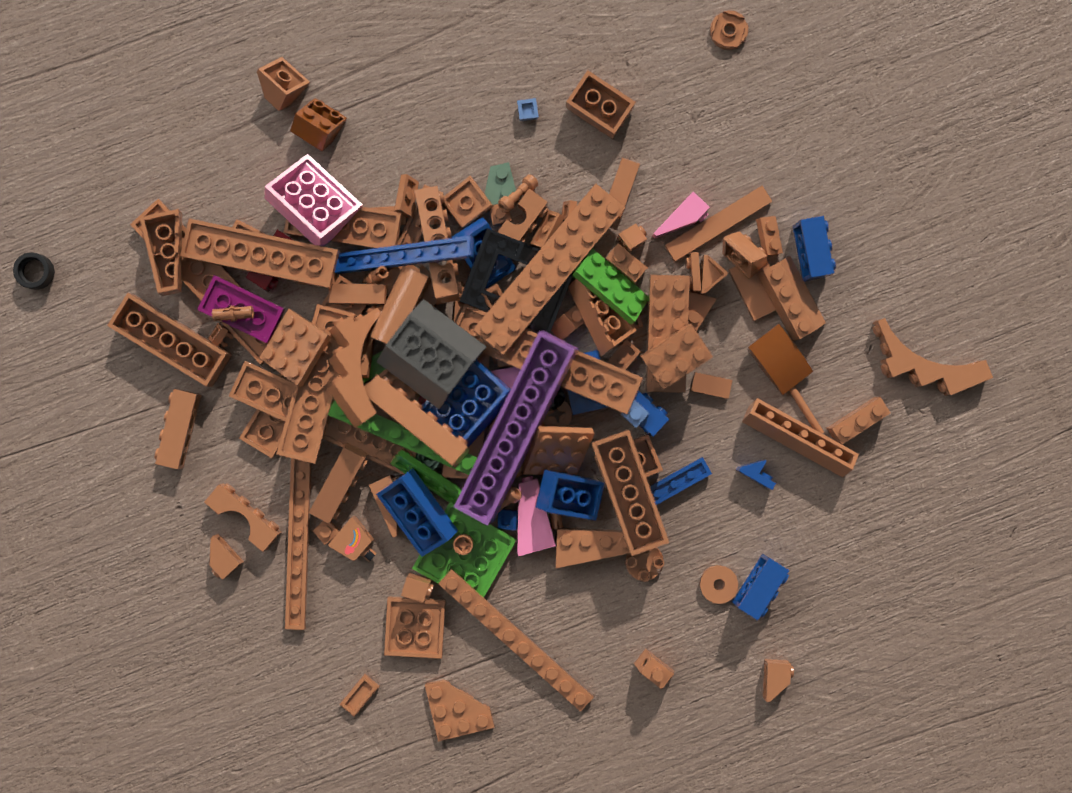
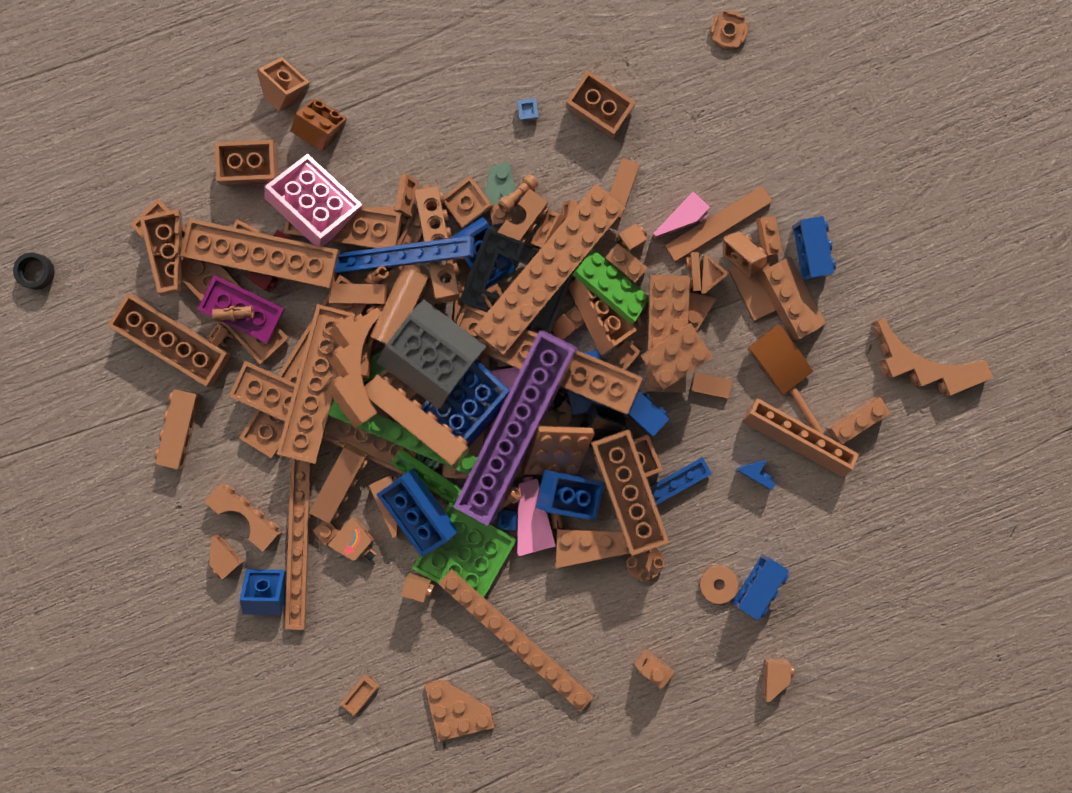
(246, 162): none -> nougat brick
(263, 592): none -> blue slope
(295, 347): nougat plate -> none
(414, 627): nougat plate -> none
(463, 544): nougat wheel -> none
(603, 422): none -> black torso
(636, 414): medium blue plate -> none

